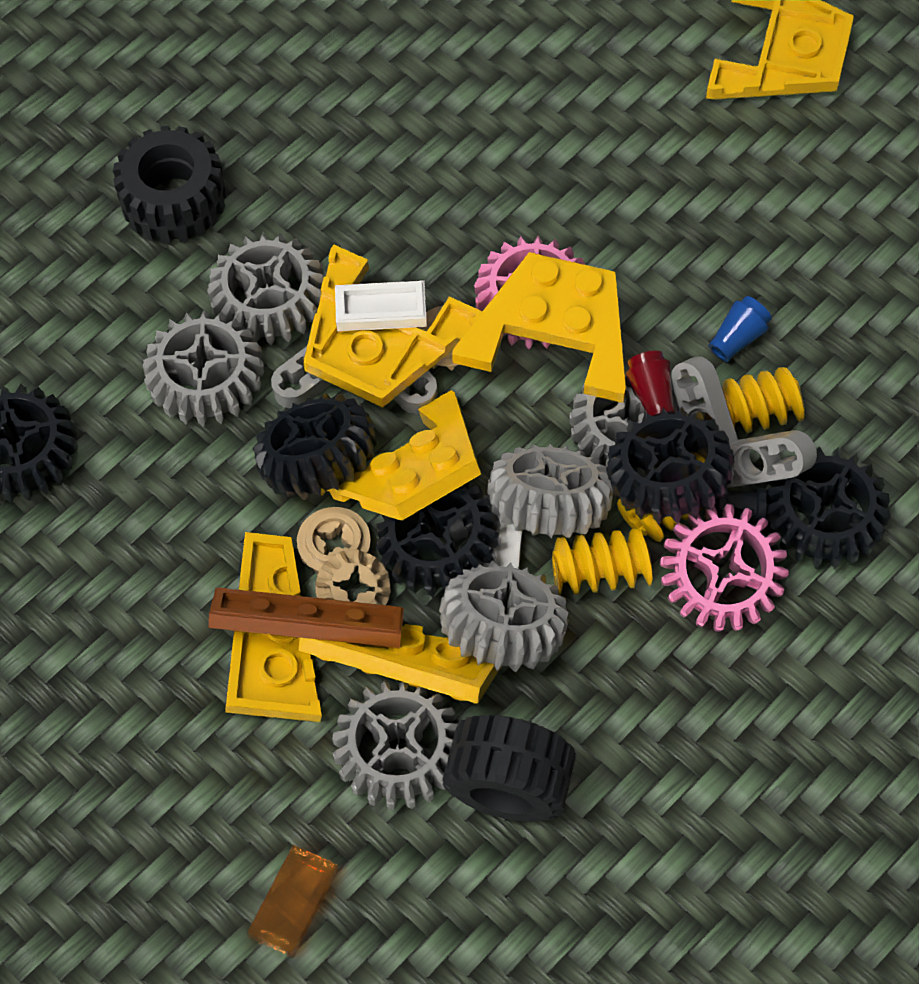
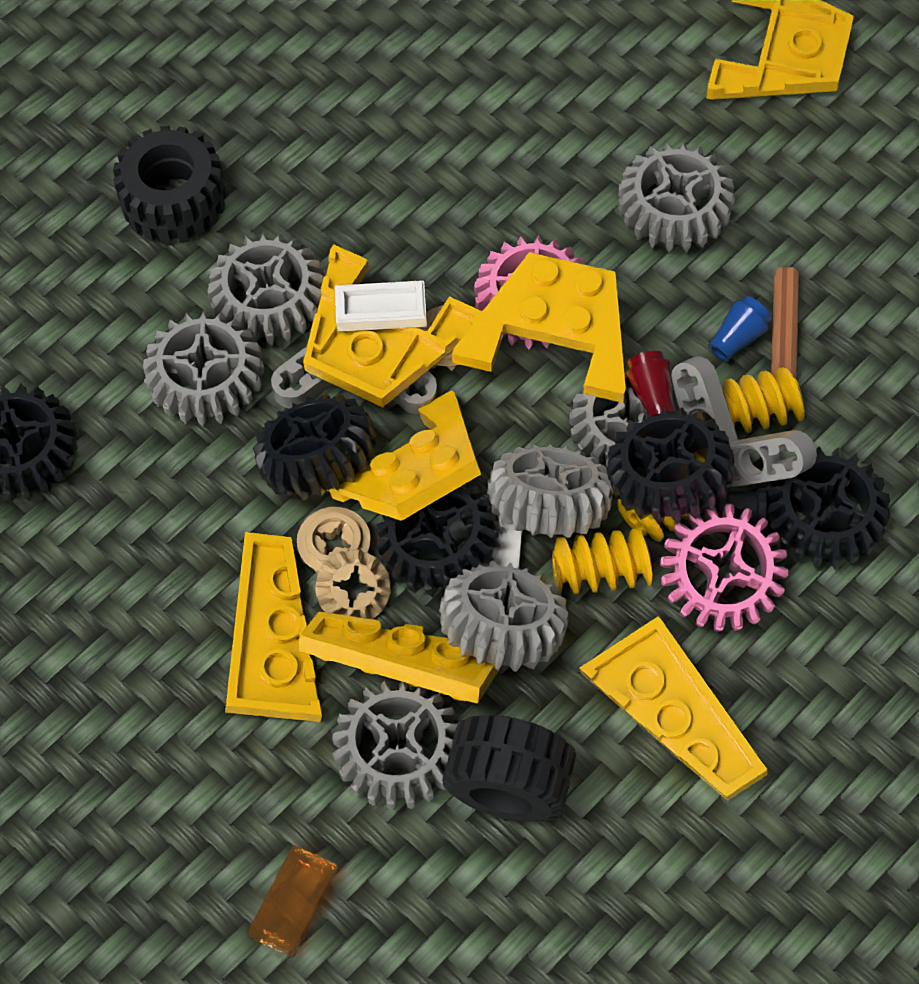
(306, 617): dark orange tile -> none
(670, 210): none -> light grey gear
(670, 699): none -> yellow wing
(785, 320): none -> nougat axle

